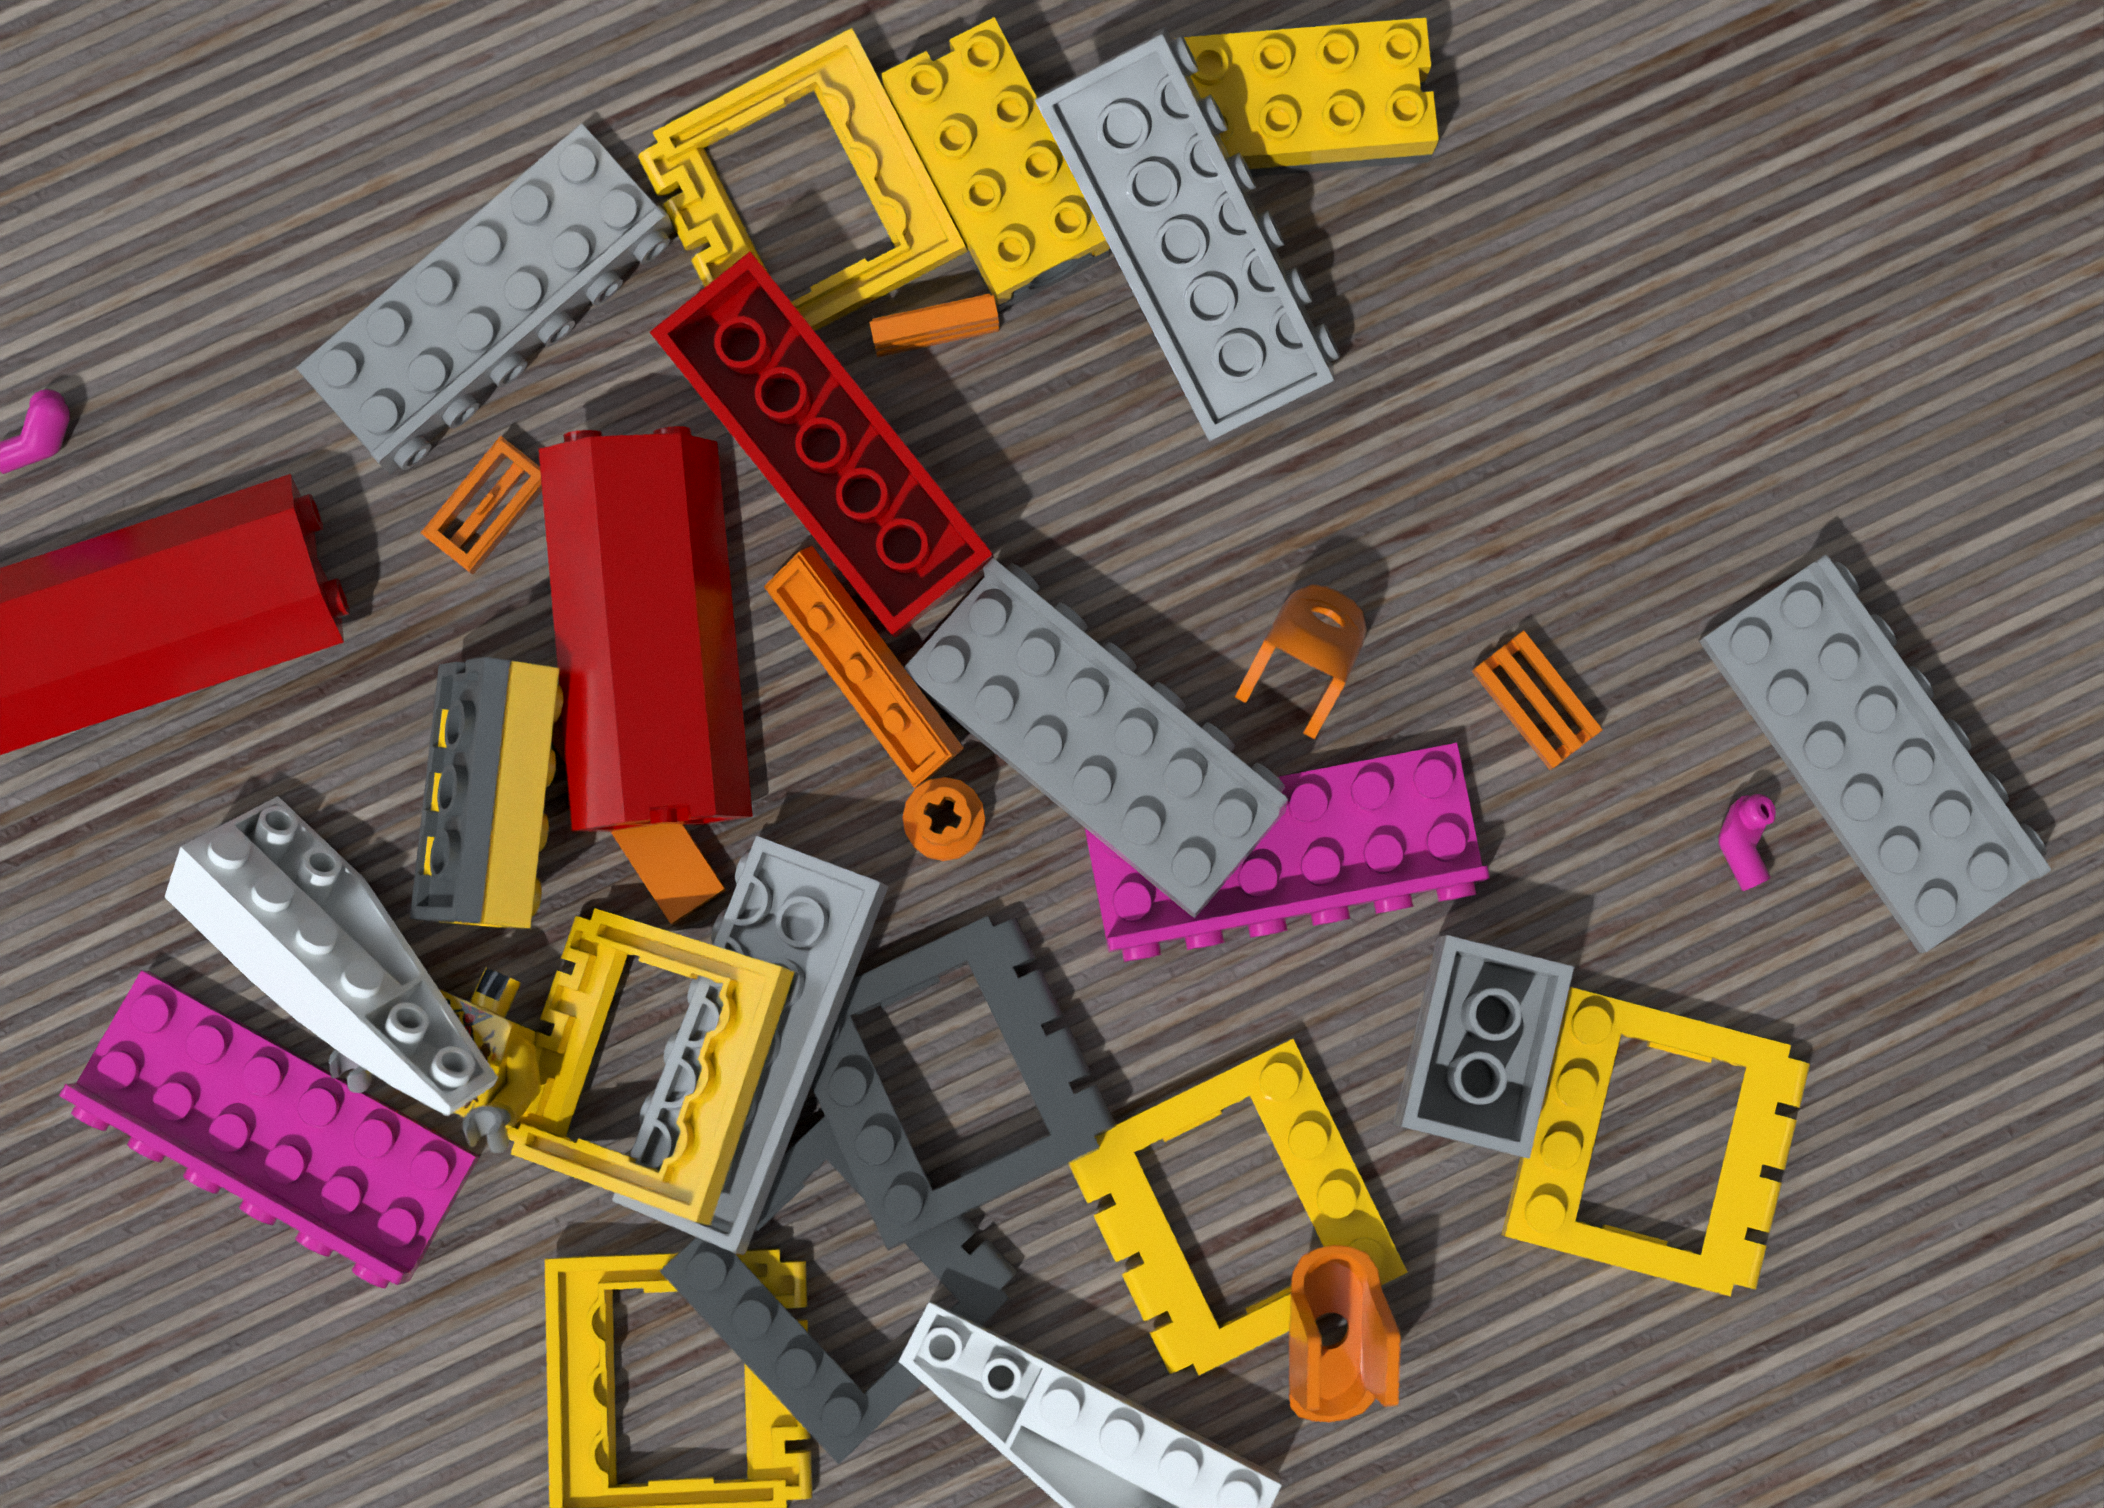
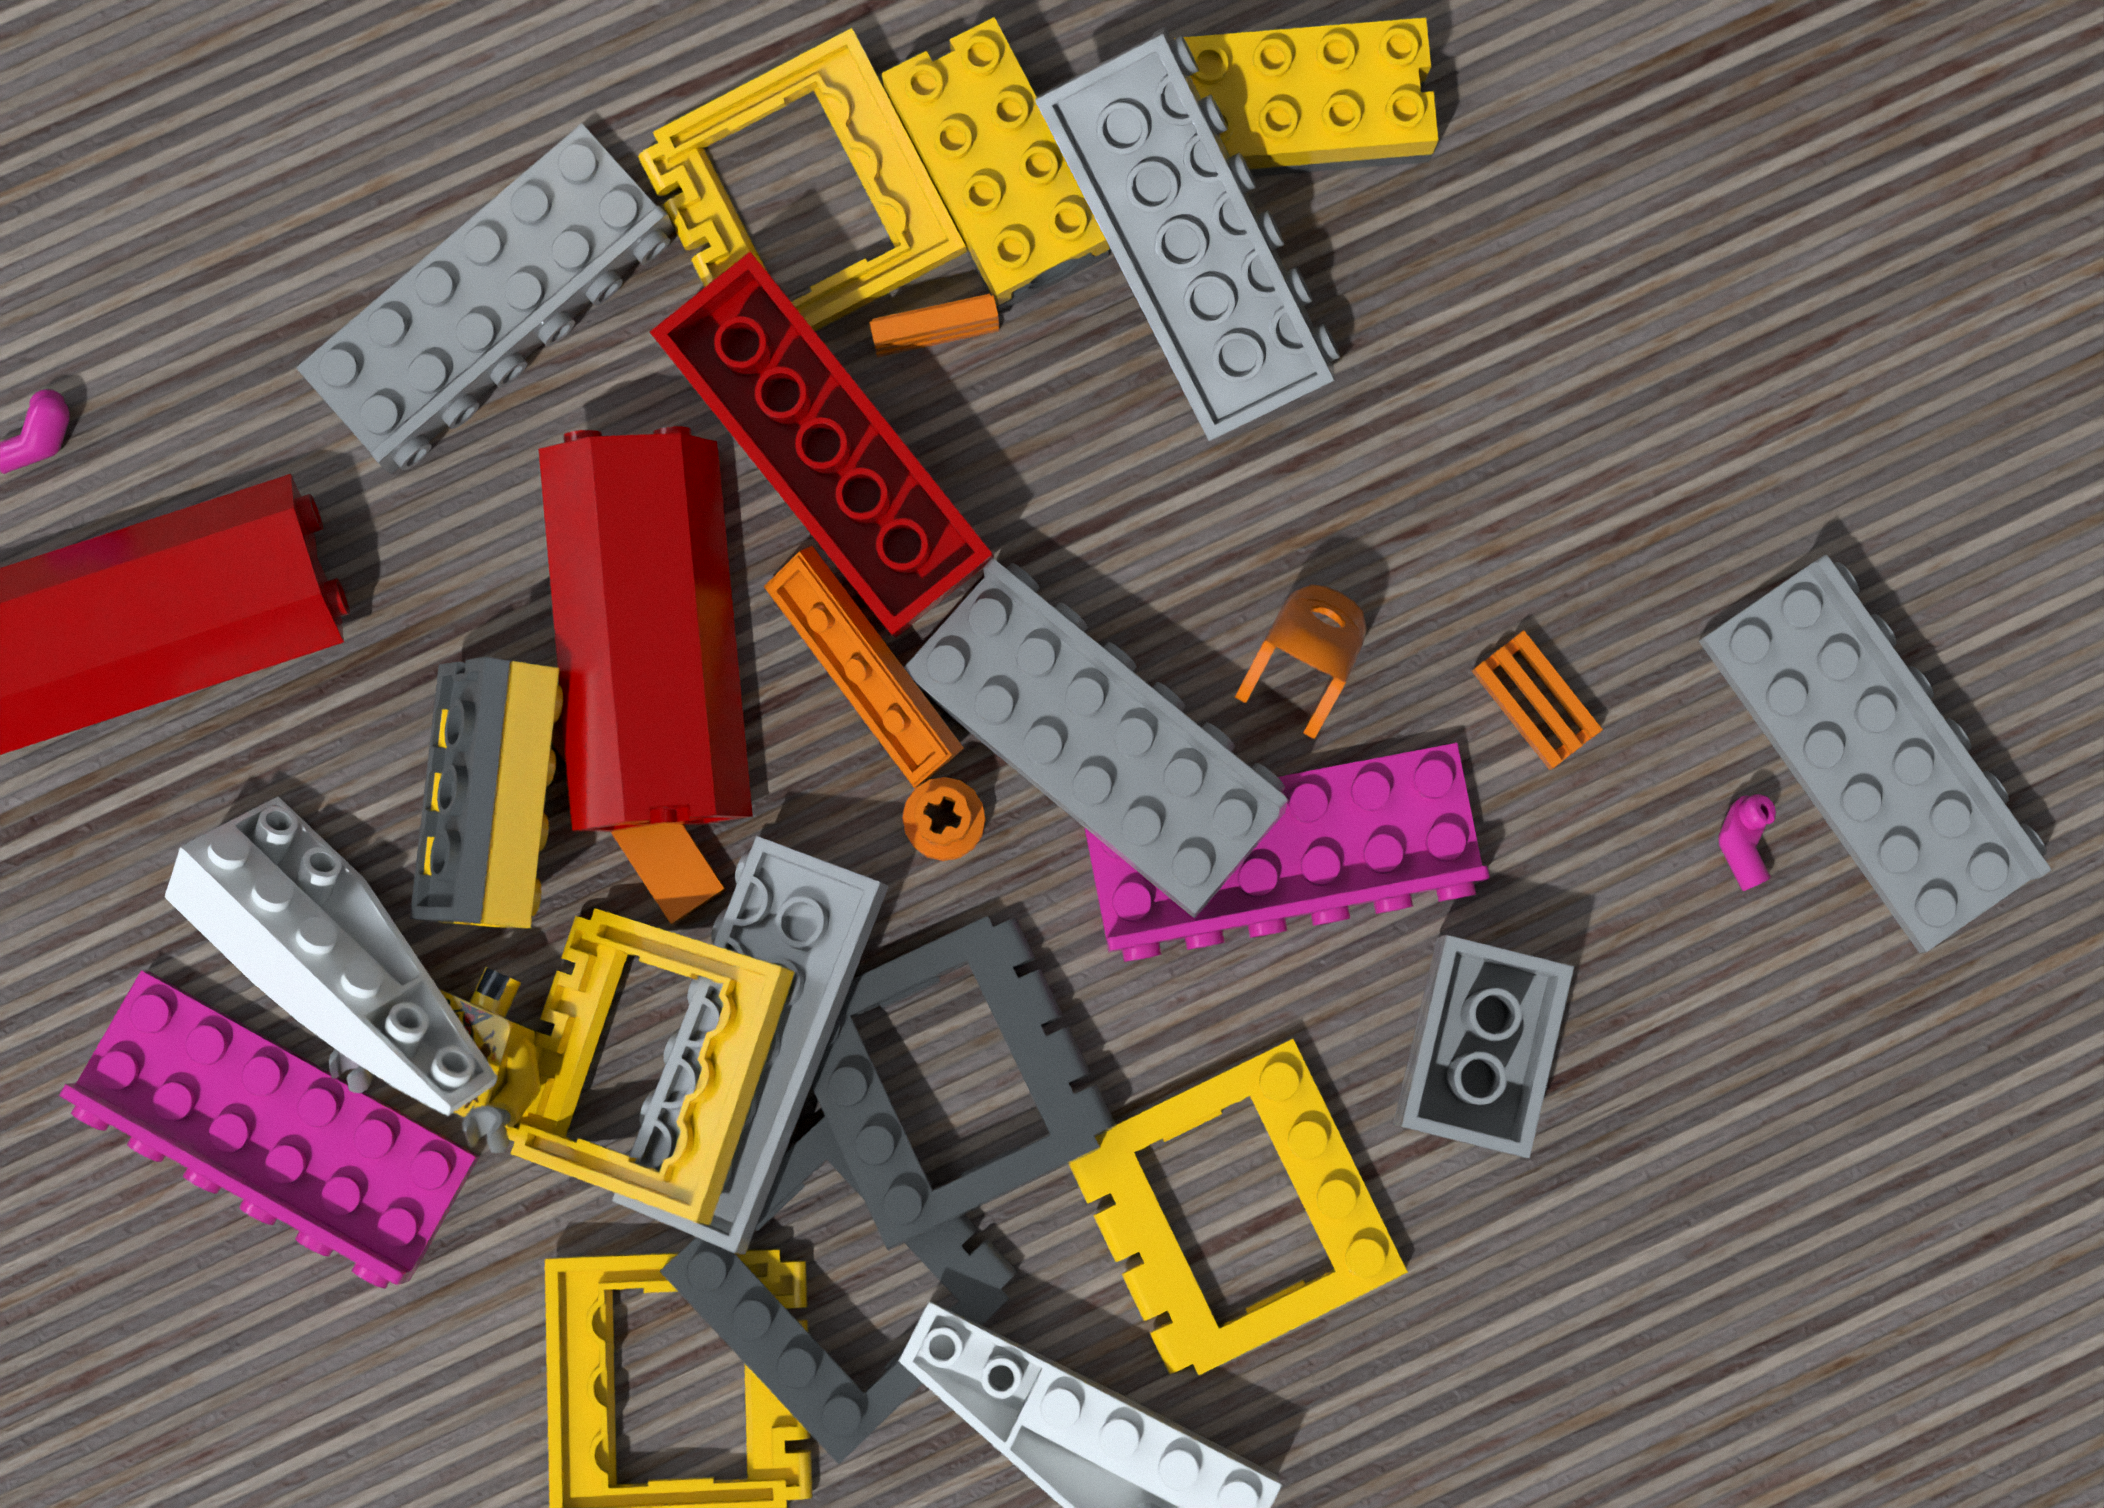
(504, 521): orange tile -> none
(1347, 1376): orange piece -> none
(1553, 1178): yellow hinge -> none

